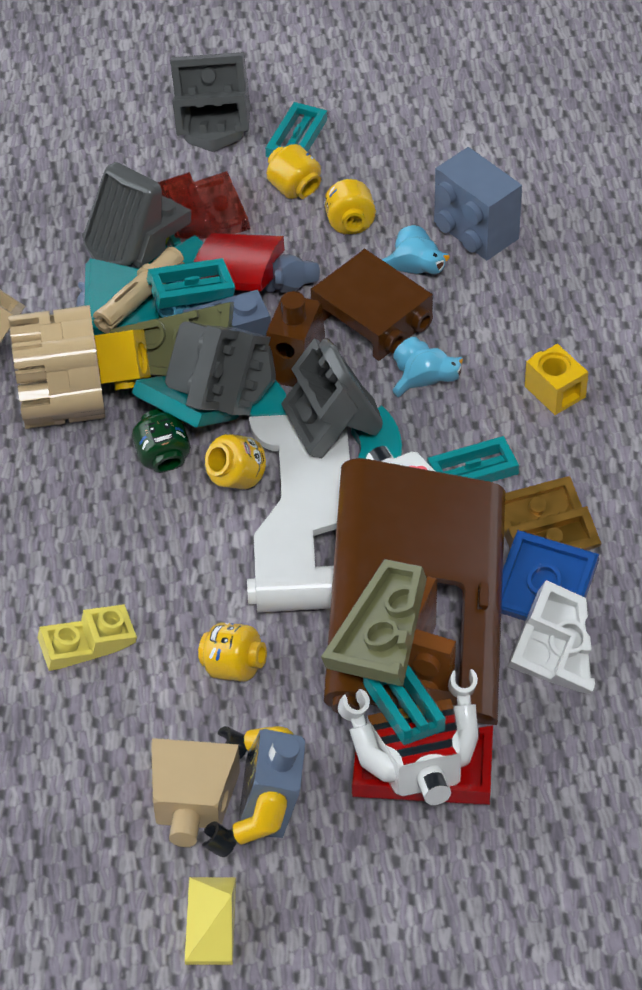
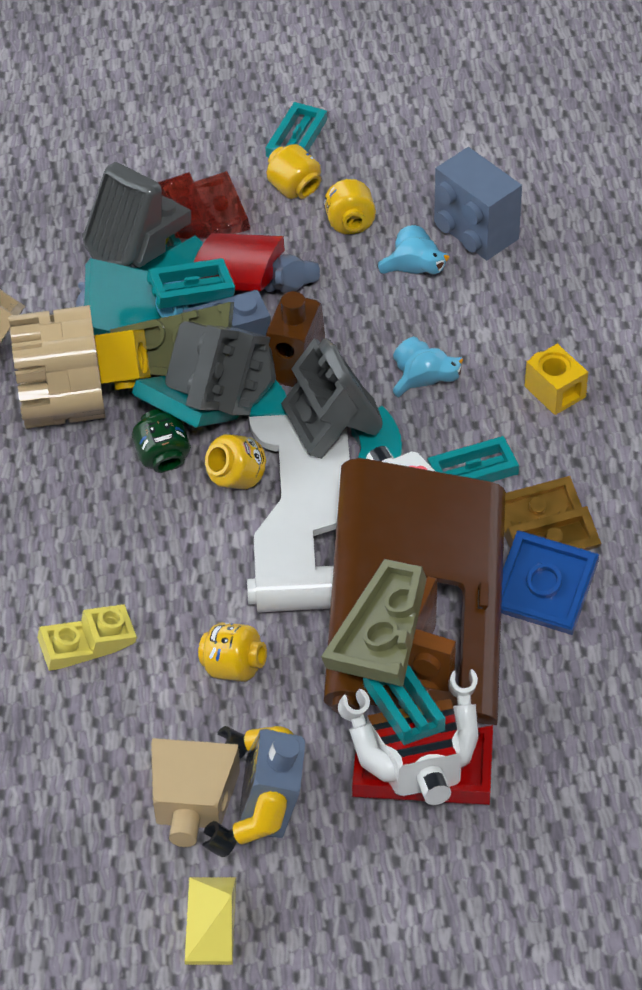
(133, 293): tan pin -> none
(211, 99): dark grey piece -> none
(375, 302): reddish brown panel -> none
(556, 640): white slope -> none

